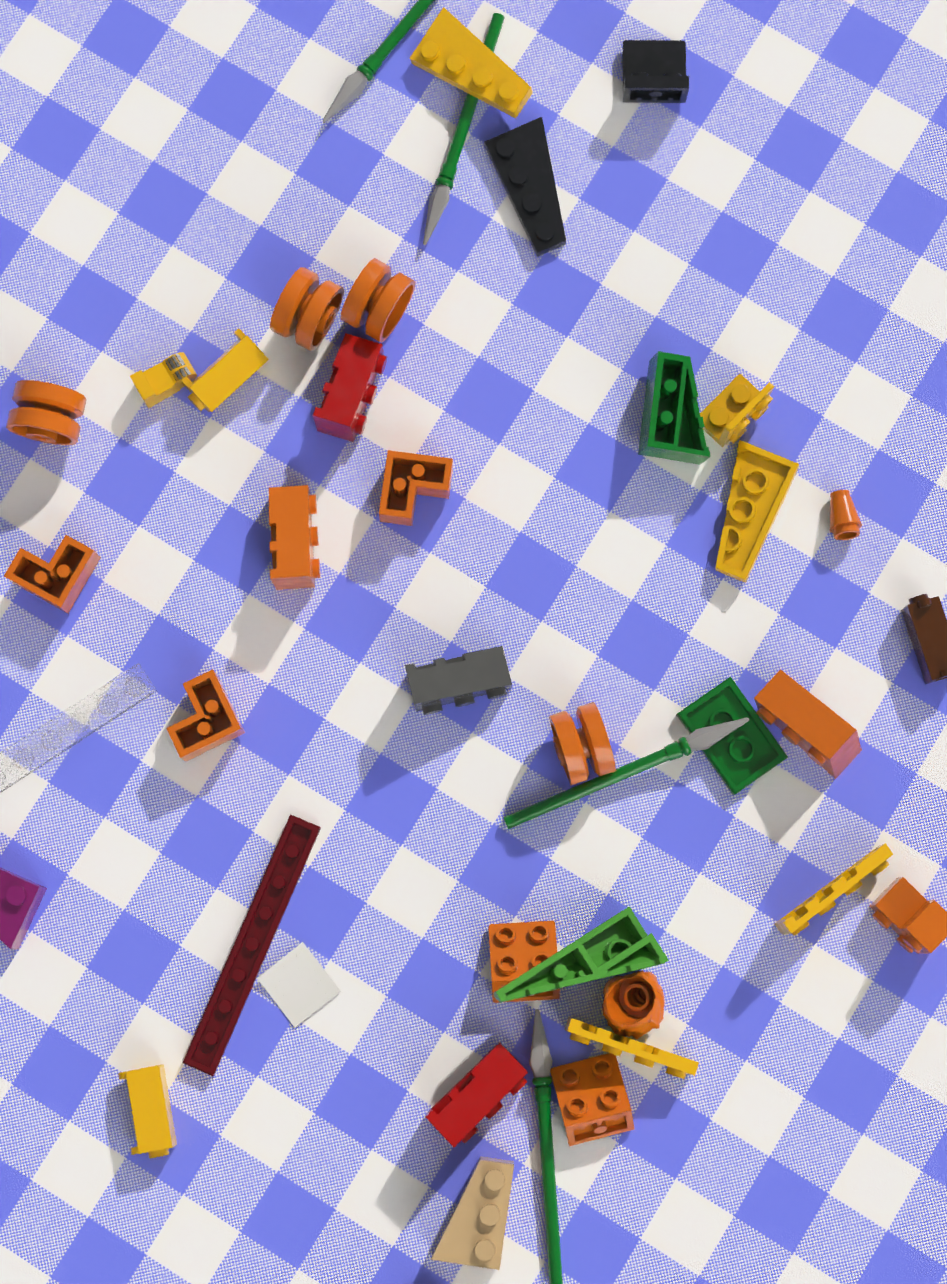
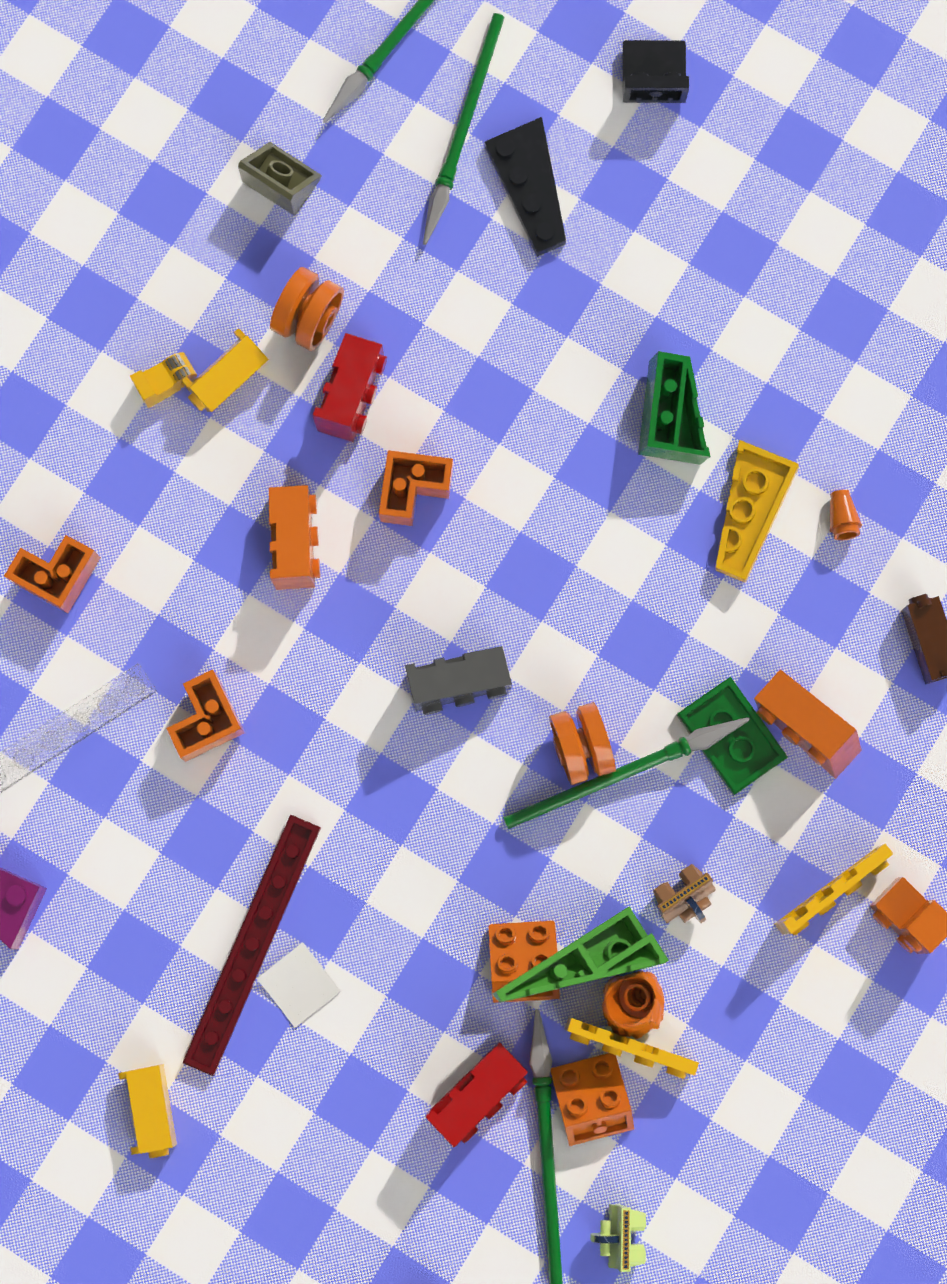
(46, 412): orange wheel -> none
(279, 177): none -> olive slope
(377, 300): orange wheel -> none
(468, 64): yellow wing -> none
(479, 1219): tan wedge -> none
(616, 1237): none -> yellowish green hips
(688, 901): none -> medium nougat hips
(733, 408): yellow bracket -> none

